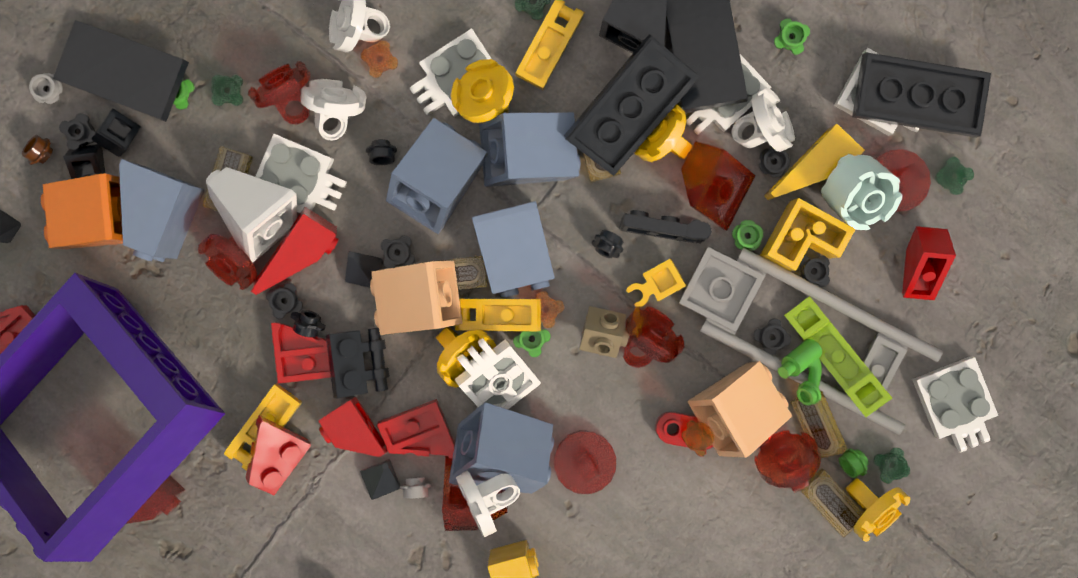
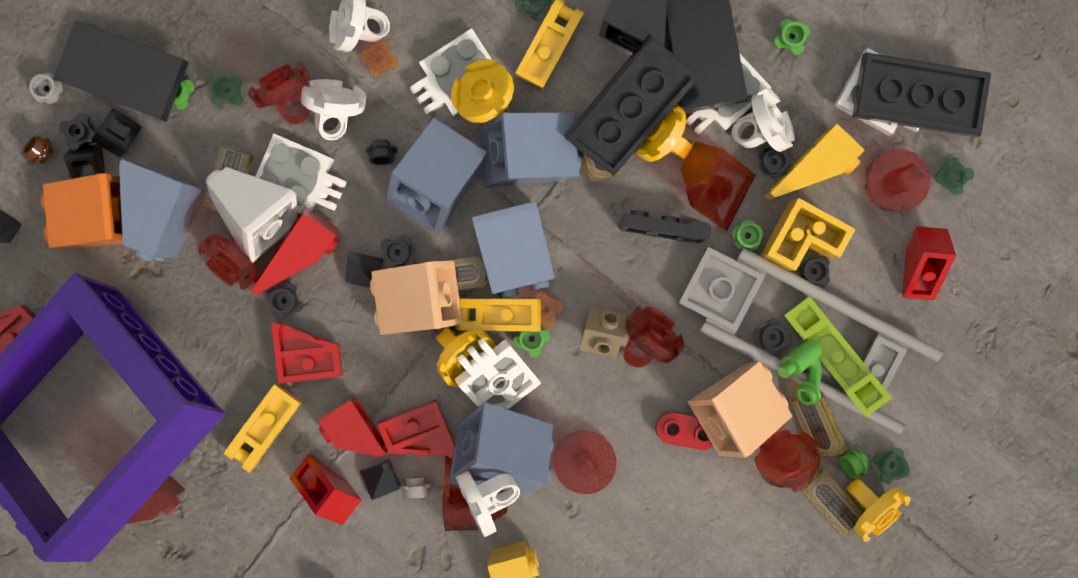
(274, 455): wing -> none
(307, 323): black plate -> none
(325, 490): none -> red slope
(347, 362): black plate -> none
(608, 244): black plate -> none
(661, 282): yellow plate -> none
(698, 437): clear orange plate -> none
(862, 191): light aqua brick -> none
(957, 402): piece -> none

